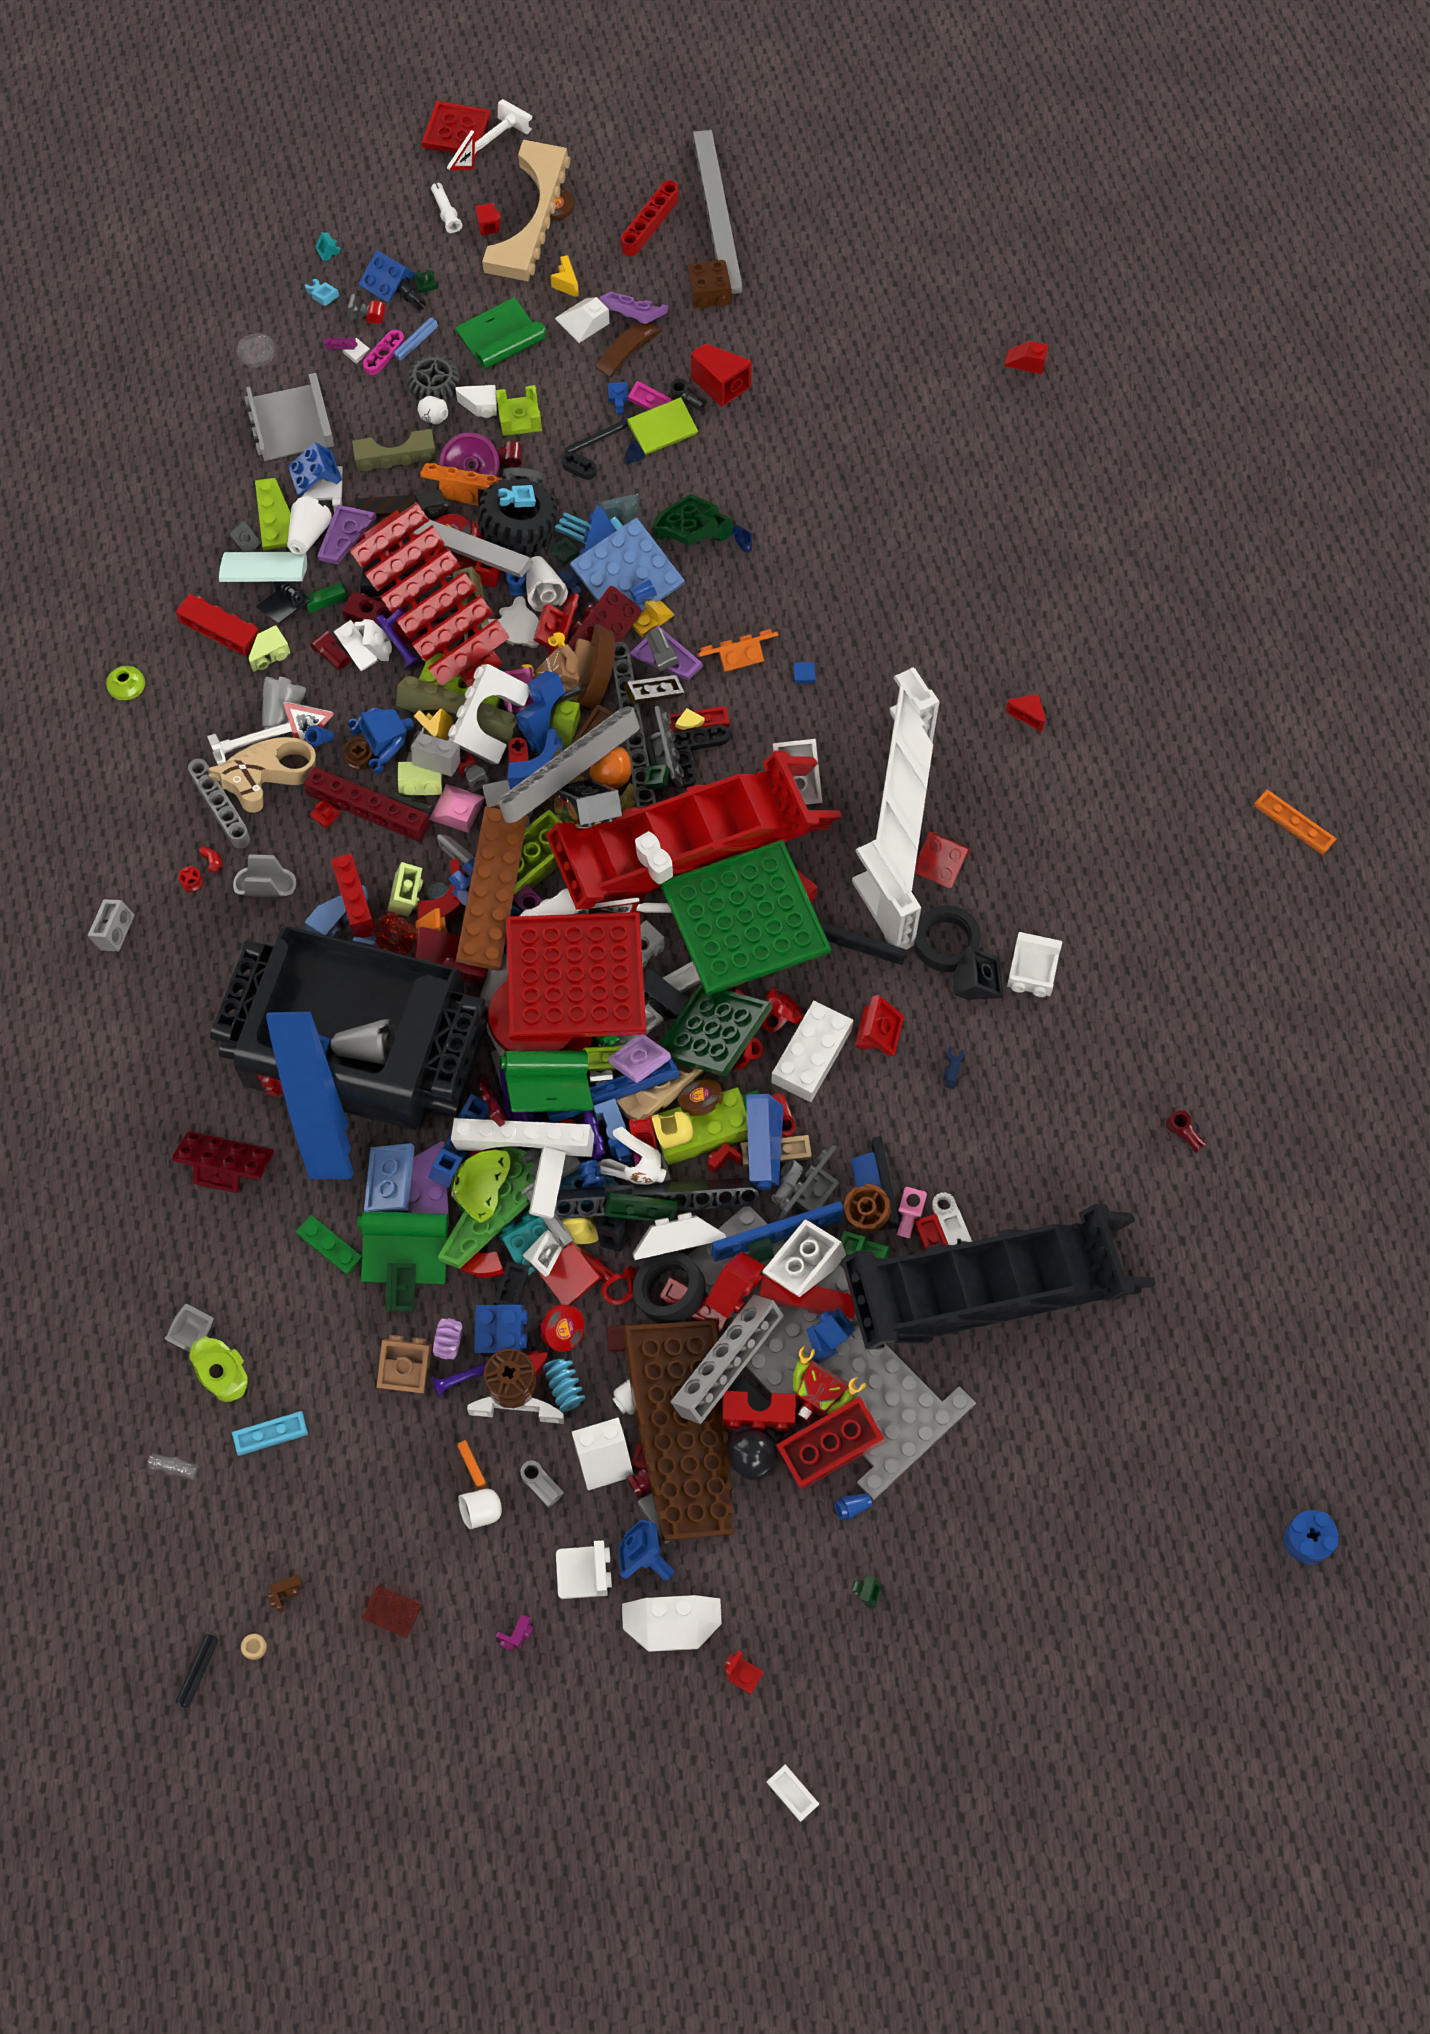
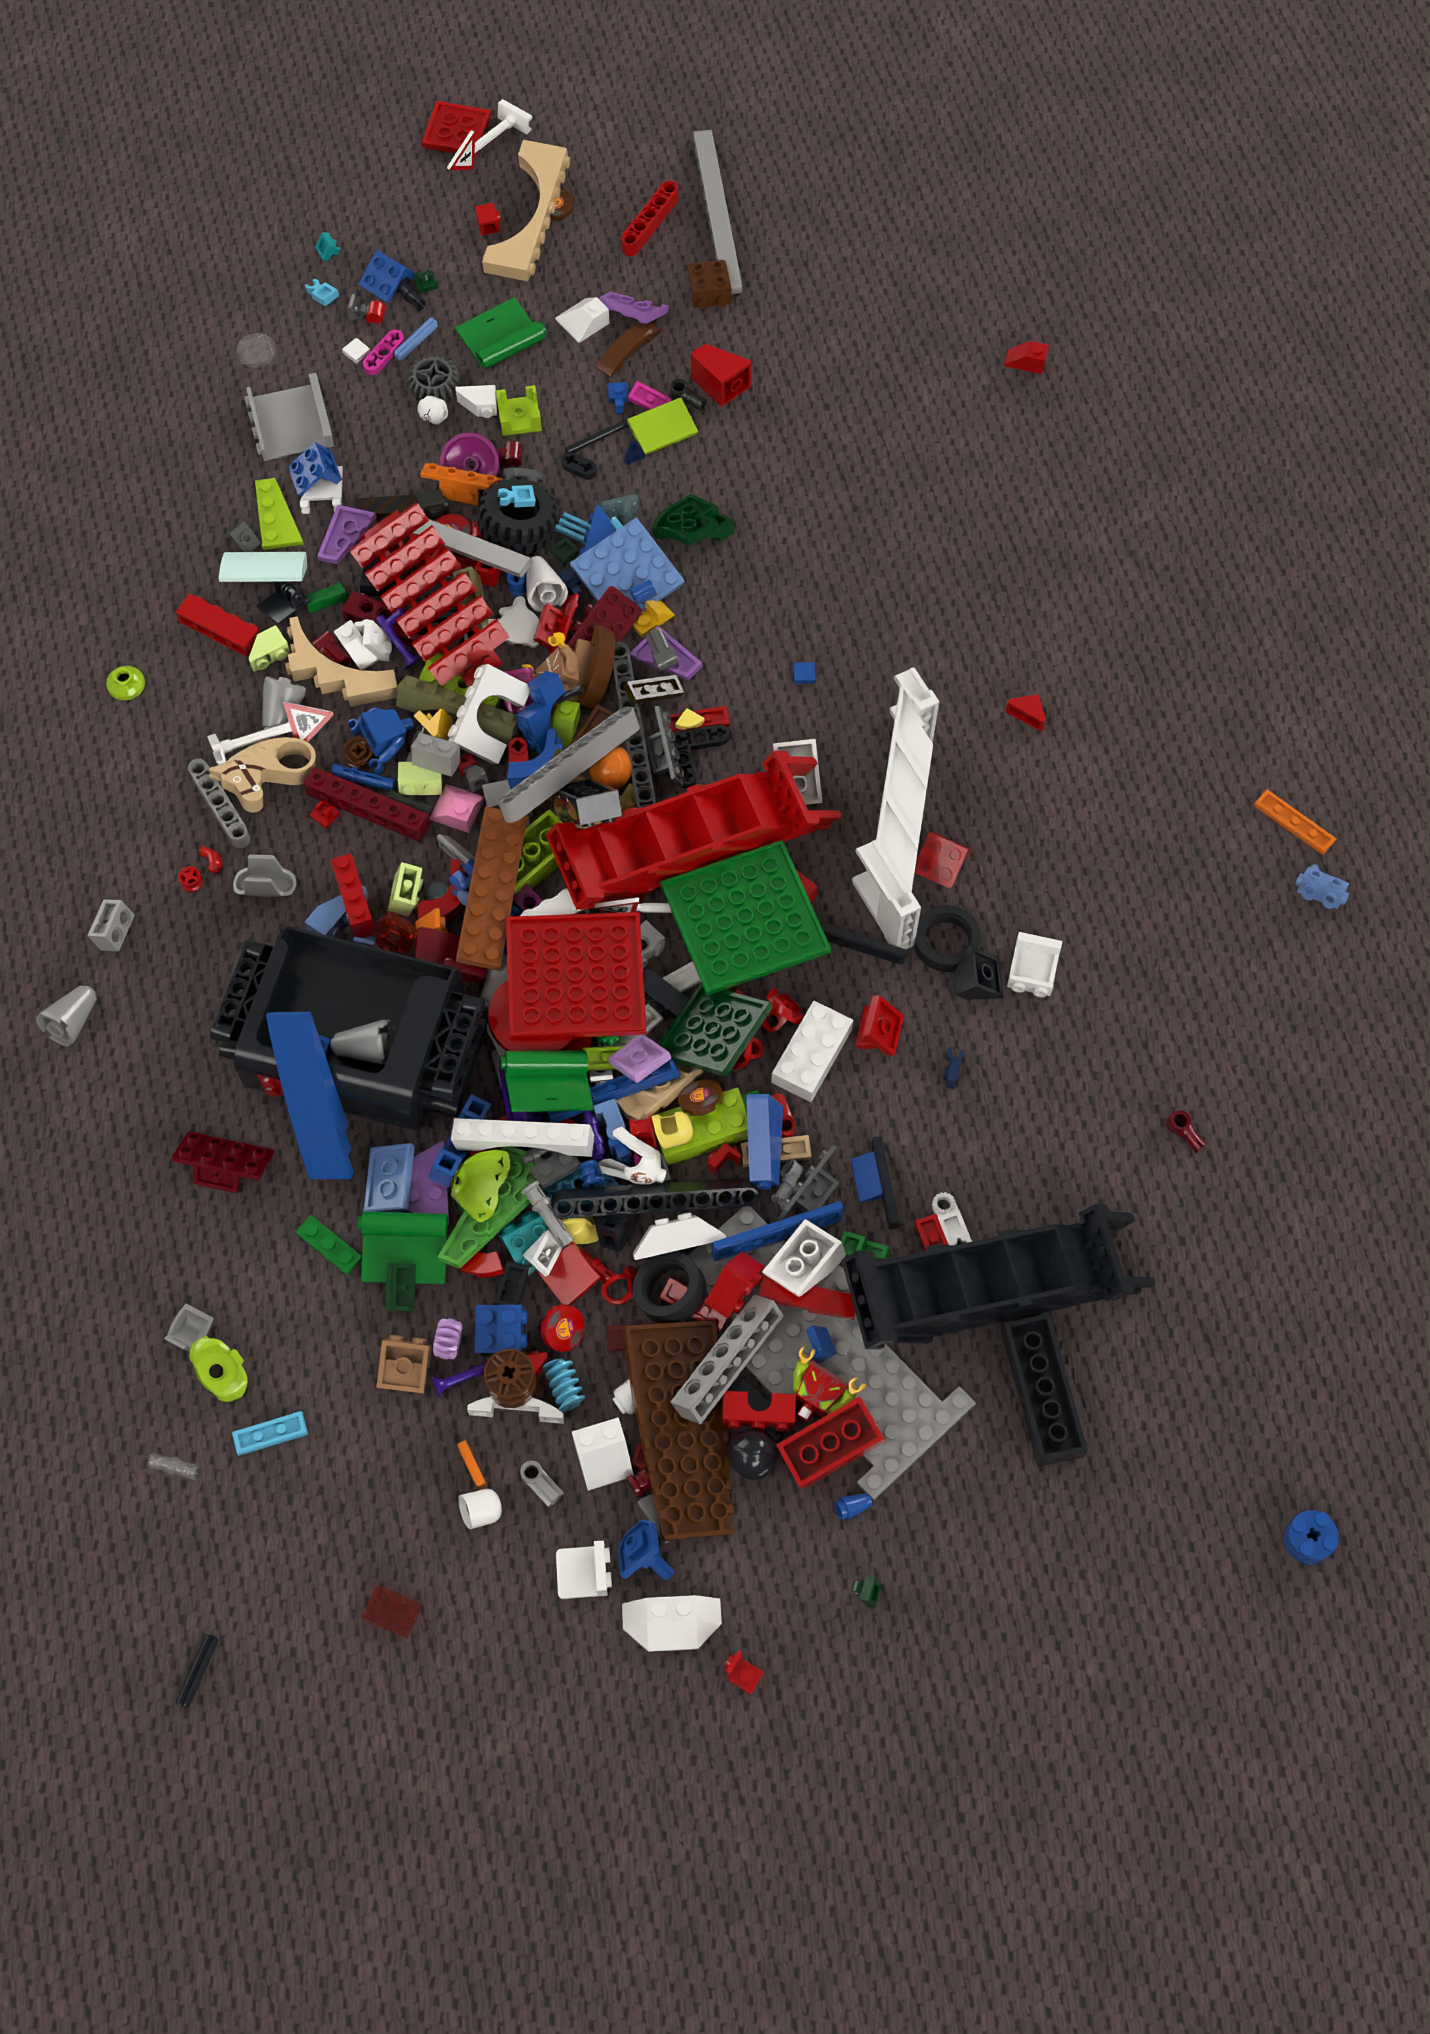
(67, 1015): none -> light grey cone
(253, 1646): tan tile -> none
(288, 1588): reddish brown bracket -> none
(306, 524): white cone -> none
(317, 735): blue cone -> none
(340, 343): magenta axle -> none
(357, 685): none -> tan arch
(358, 776): none -> blue pin
(416, 449): olive arch -> none
(448, 213): white pin -> none
(488, 1095): dark red piece -> none
(522, 1632): magenta bracket -> none
(547, 1183): white tile -> none
(565, 279): yellow slope -> none
(639, 1207): dark green tile -> none
(654, 857): white brick -> none
(657, 777): dark green tile -> none
(741, 653): orange bracket -> none
(743, 538): clear blue tile -> none
(761, 1250): clear green tile -> none
(792, 1793): white tile -> none
(834, 1327): blue brick -> none
(867, 1207): dark orange cylinder -> none
(909, 1213): bright pink bracket -> none
(1043, 1390): none -> black brick
(1322, 887): none -> medium blue brick

